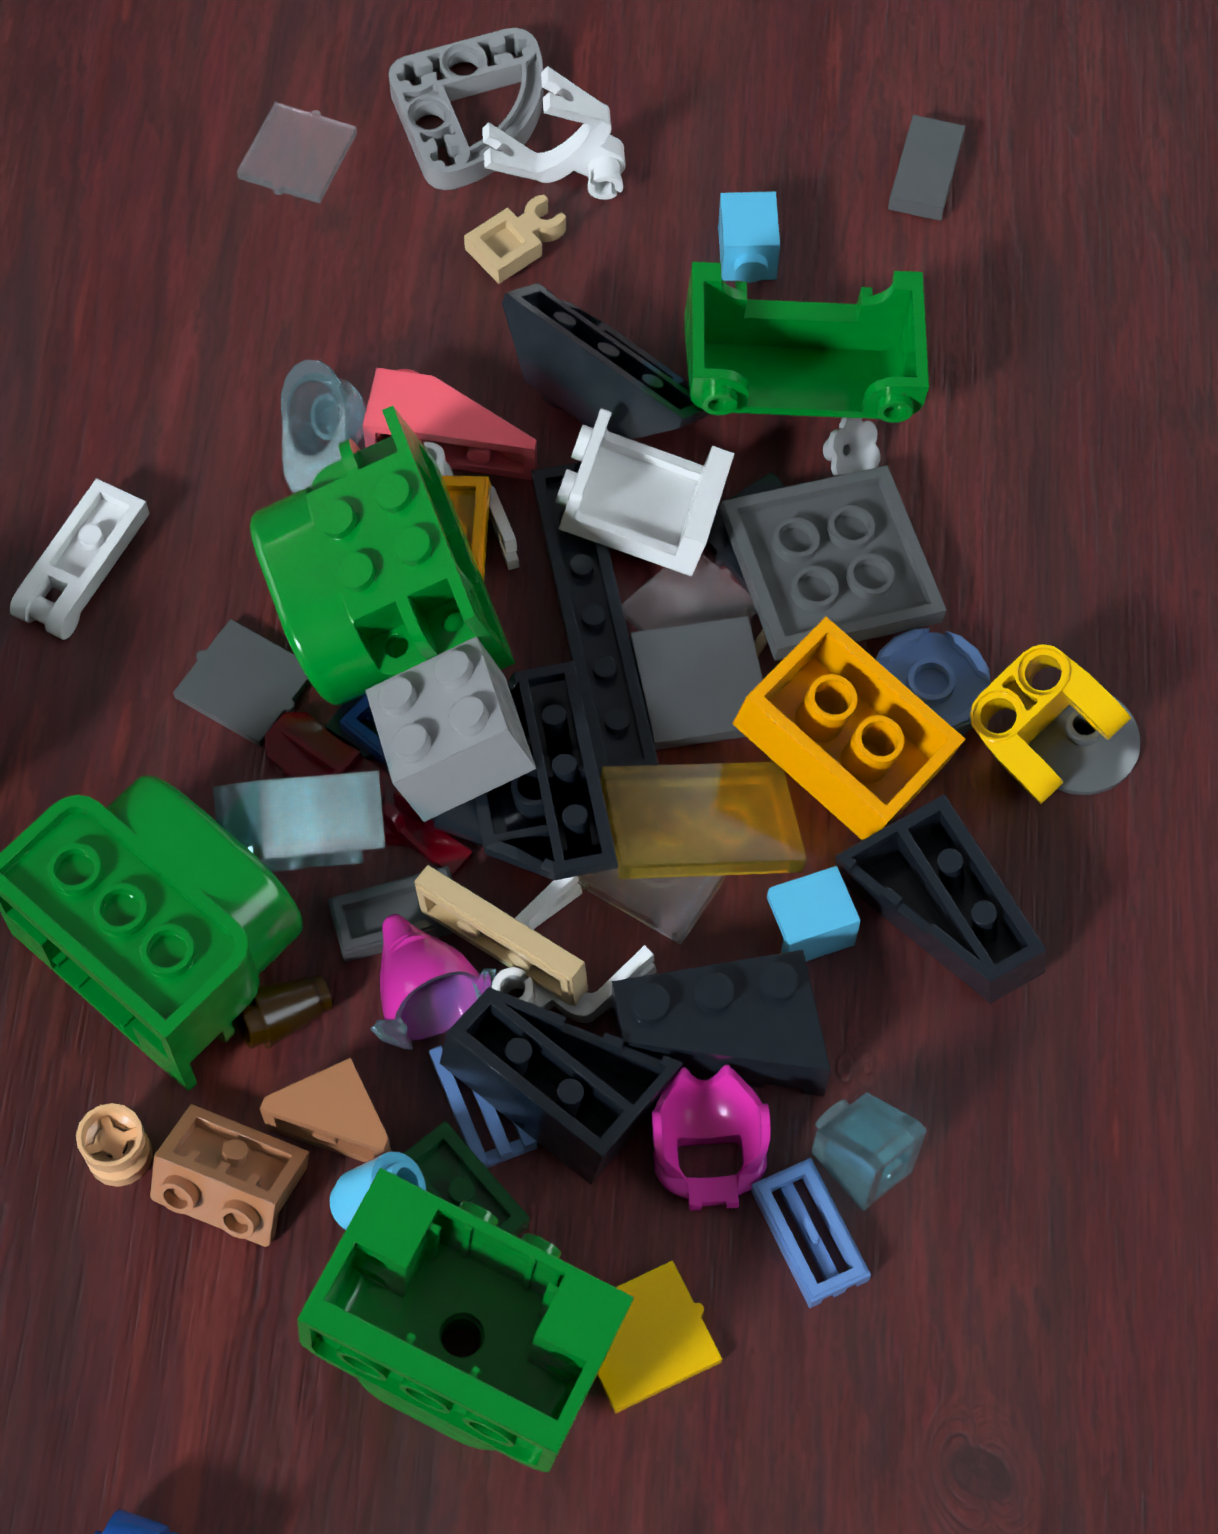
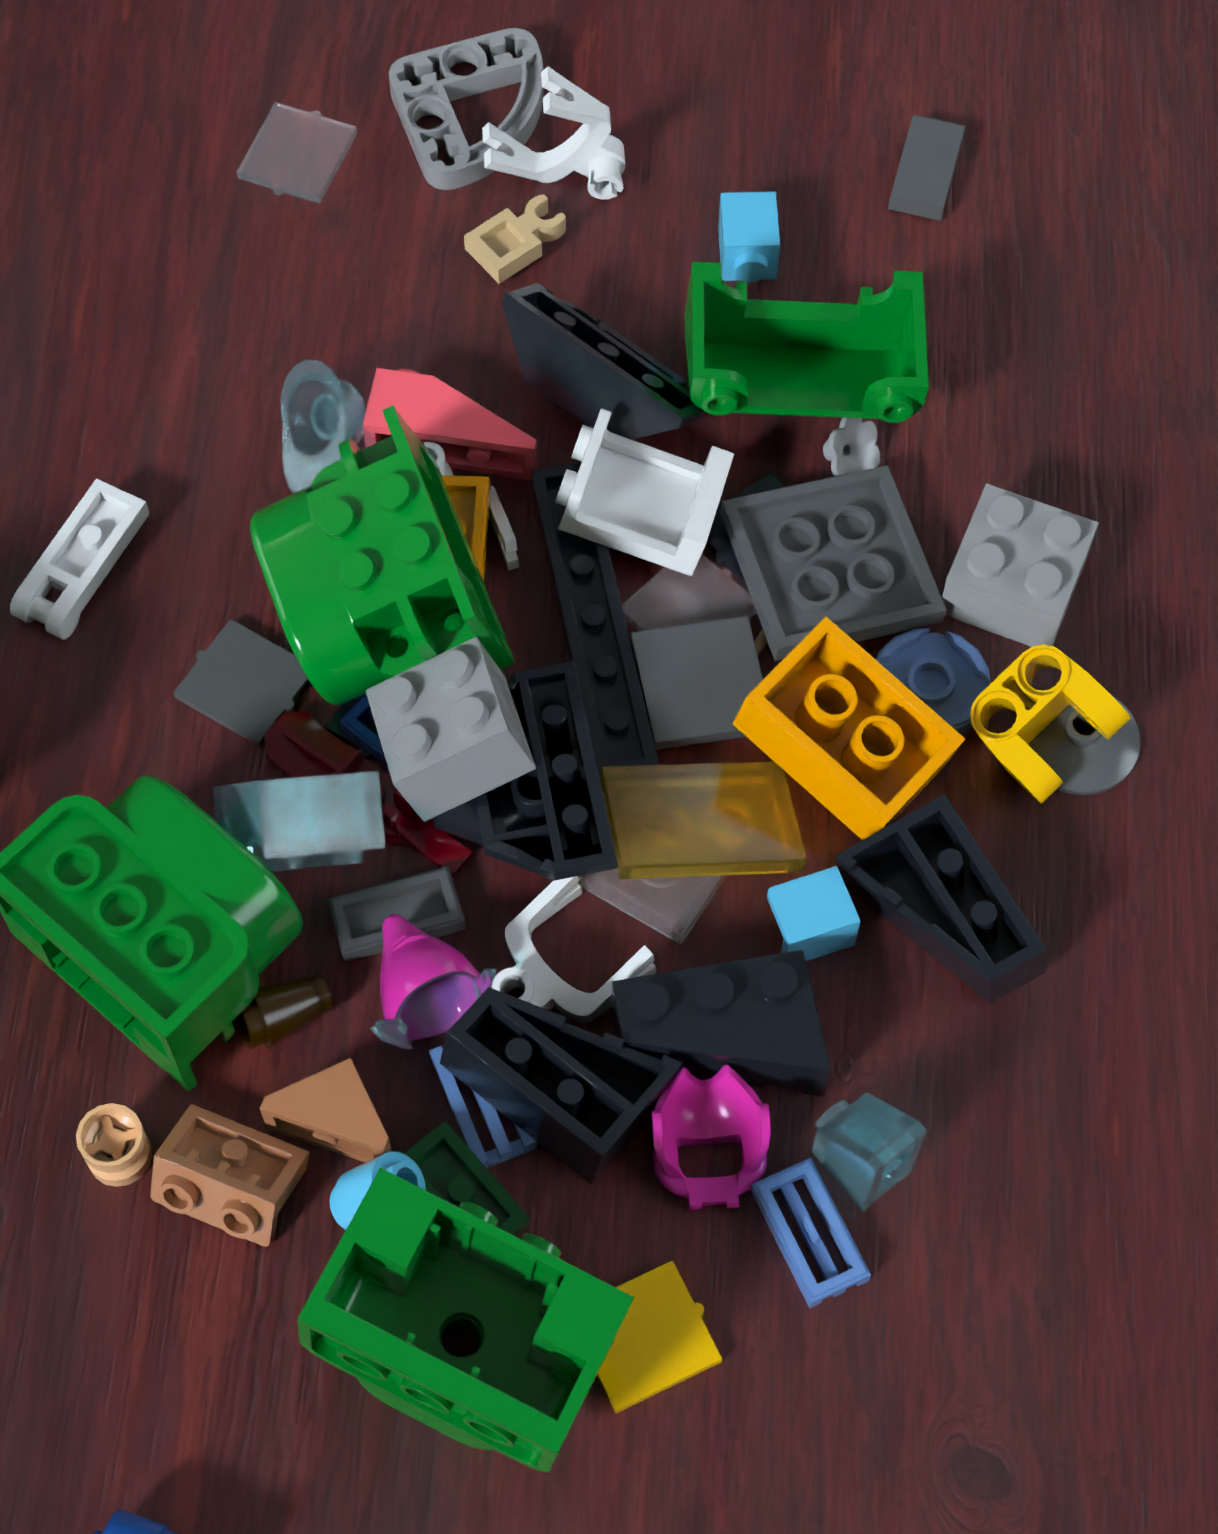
(501, 936): tan tile -> none
(1017, 567): none -> light grey brick

